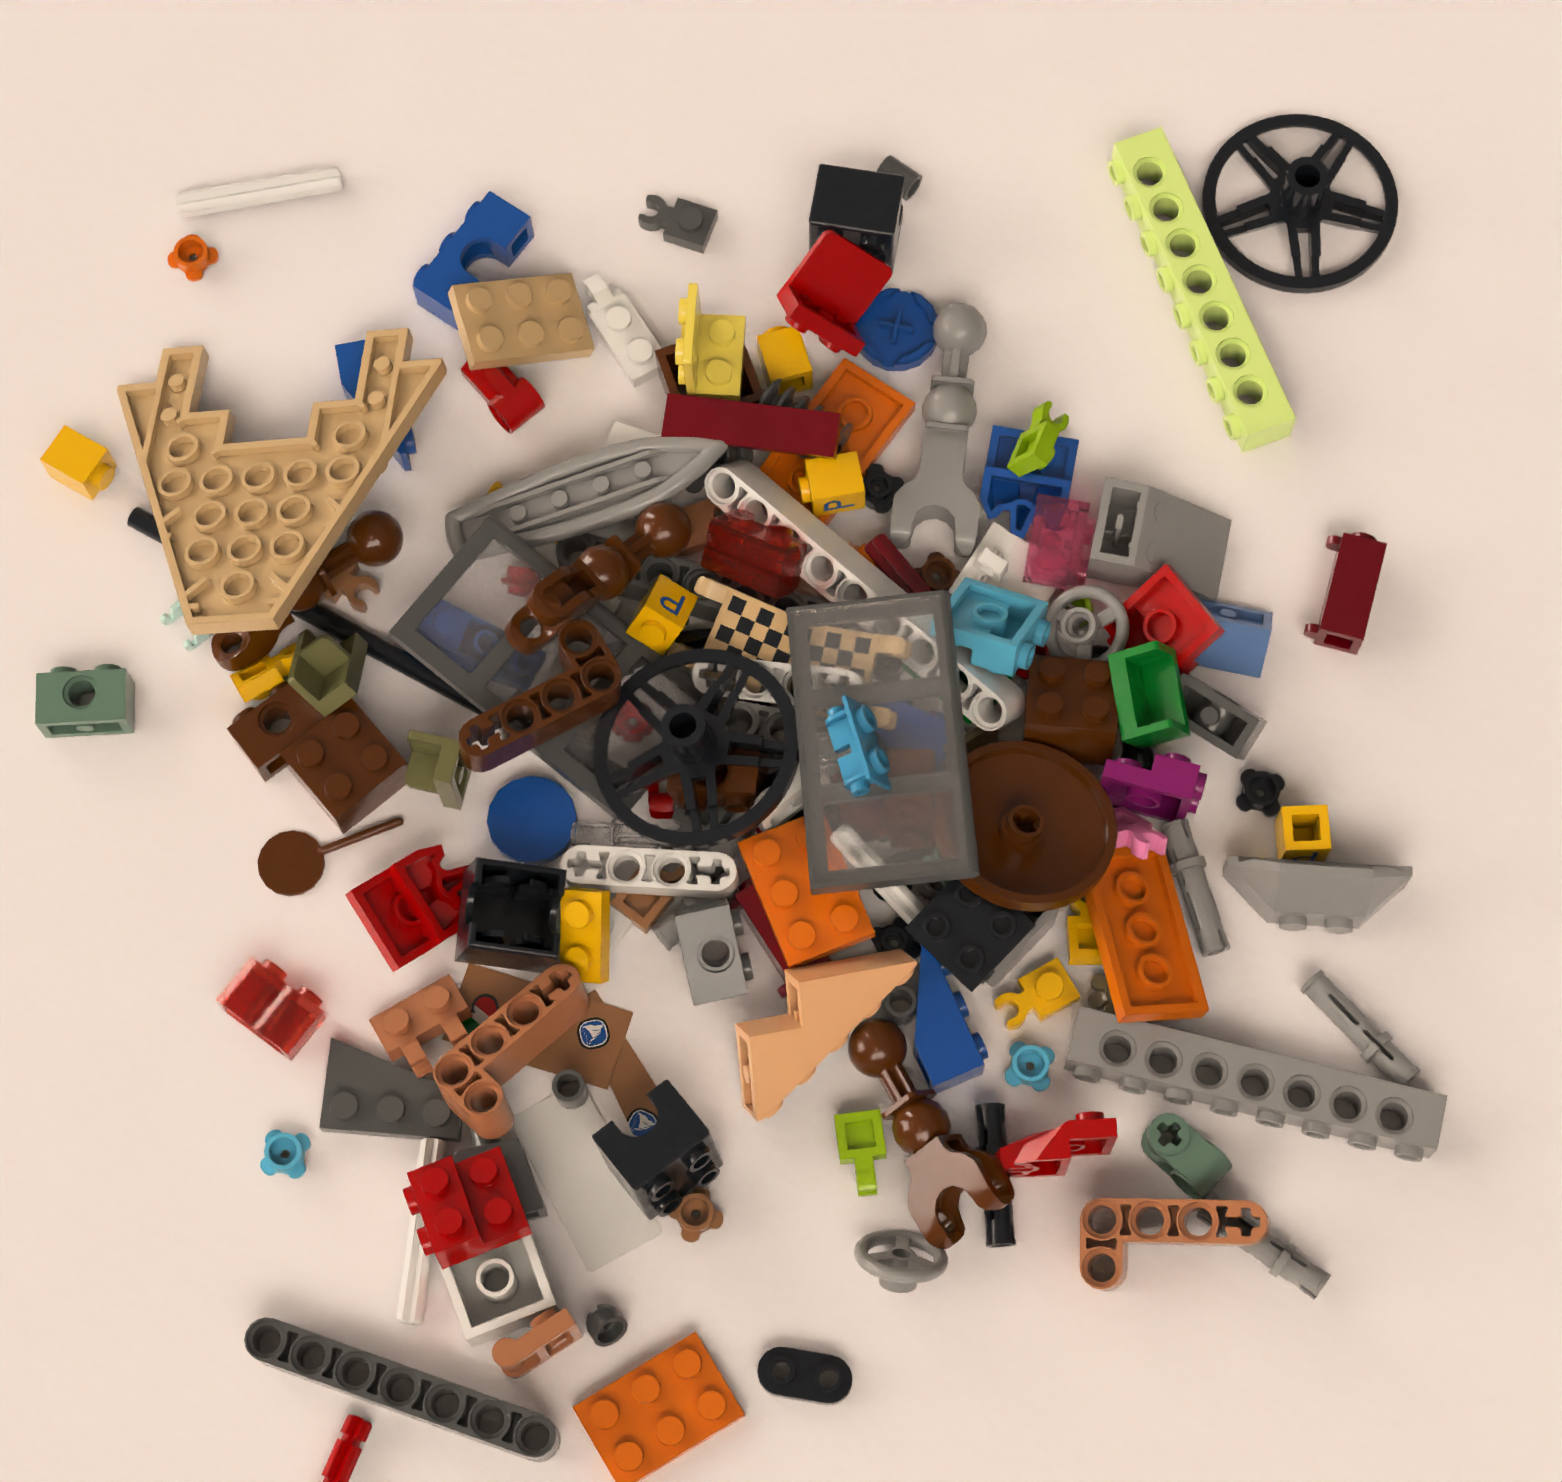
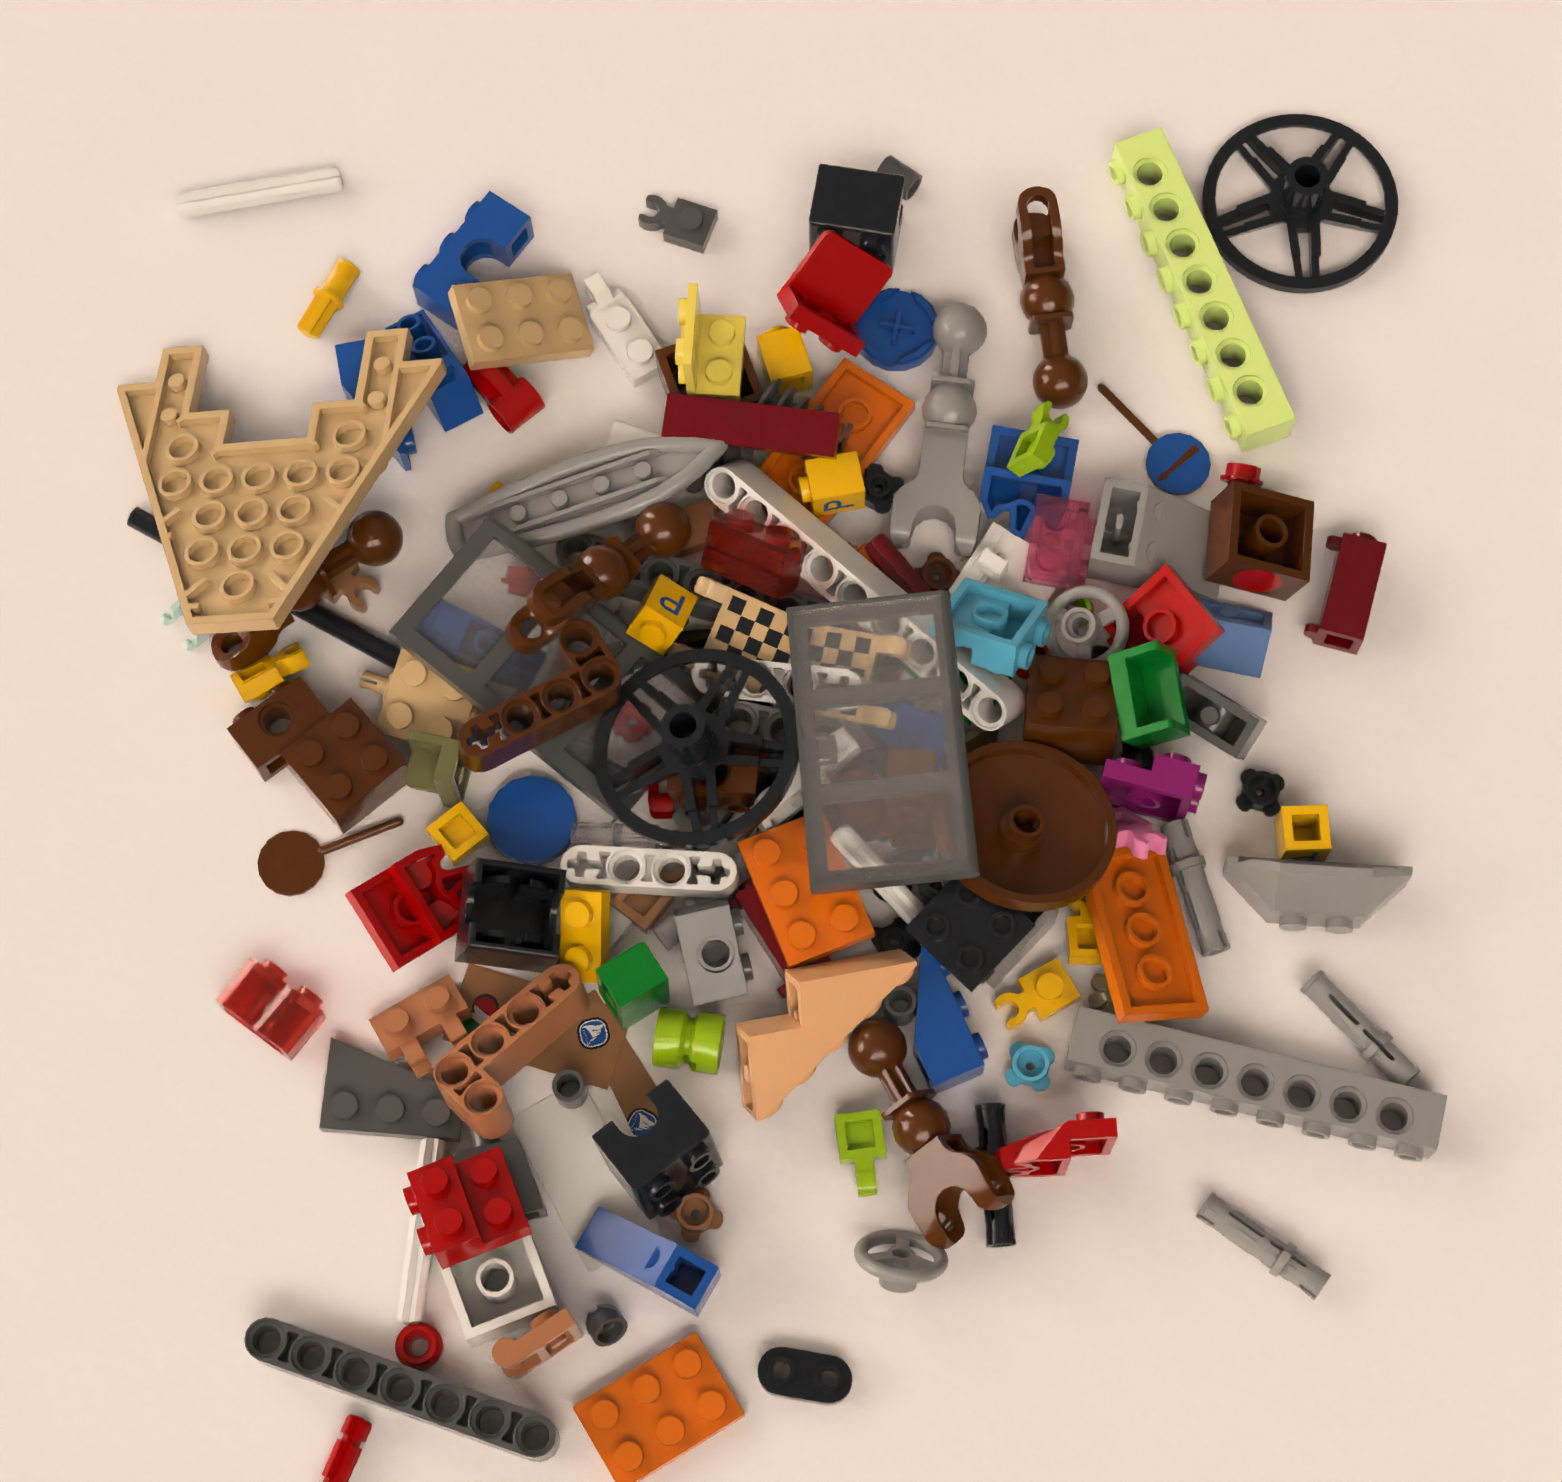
(79, 463): yellow brick -> none
(107, 714): sand green brick -> none
(190, 246): orange plate -> none
(276, 1143): medium azure plate -> none
(327, 671): olive panel -> none
(328, 298): none -> yellow axle
(412, 1333): none -> red plate
(418, 701): none -> tan plate
(455, 397): none -> blue slope
(458, 833): none -> yellow plate
(633, 985): none -> green panel
(650, 1260): none -> slope
(688, 1040): none -> lime wheel
(854, 728): dark azure hinge -> none
(1047, 298): none -> reddish brown piece
(1173, 462): none -> blue piece
(1173, 1232): nougat beam -> none
(1188, 1158): sand green piece -> none
(1243, 473): none -> red plate
(1259, 541): none -> reddish brown brick

